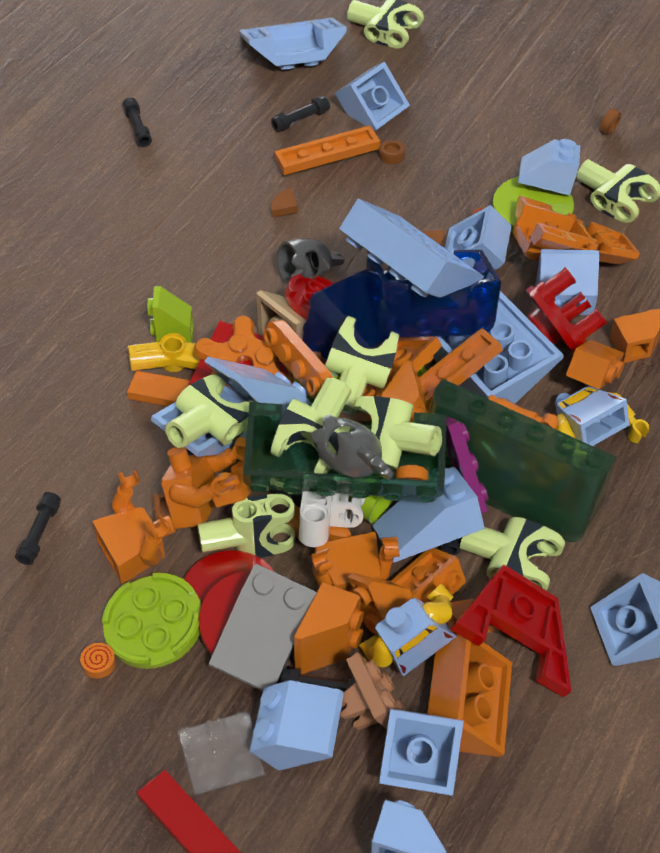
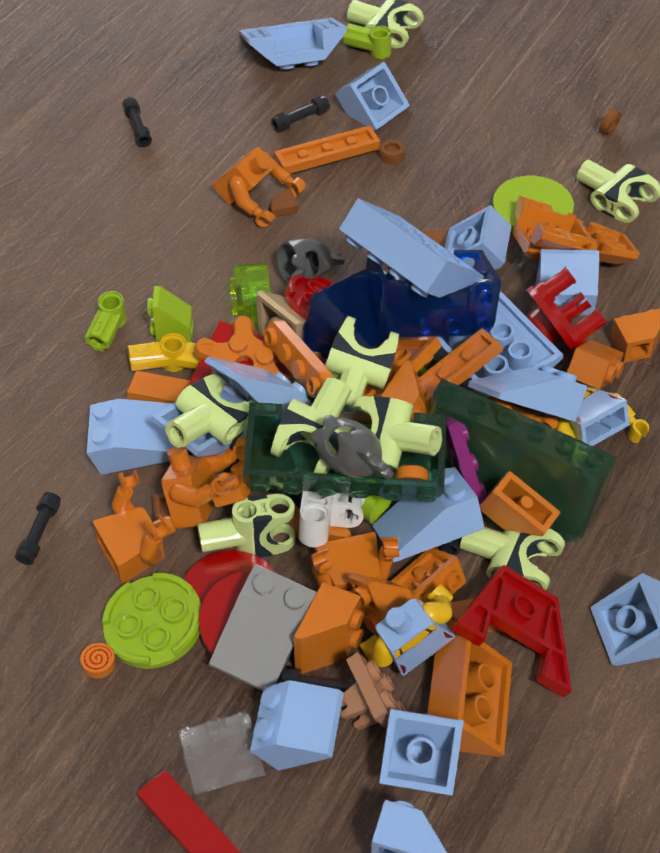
(107, 321): none -> lime piece
(125, 436): none -> light blue slope
(245, 175): none -> orange torso
(246, 282): none -> clear neon green brick
(374, 40): none -> lime piece
(518, 507): none -> orange slope
(542, 390): none -> light blue slope
(551, 166): light blue slope -> none

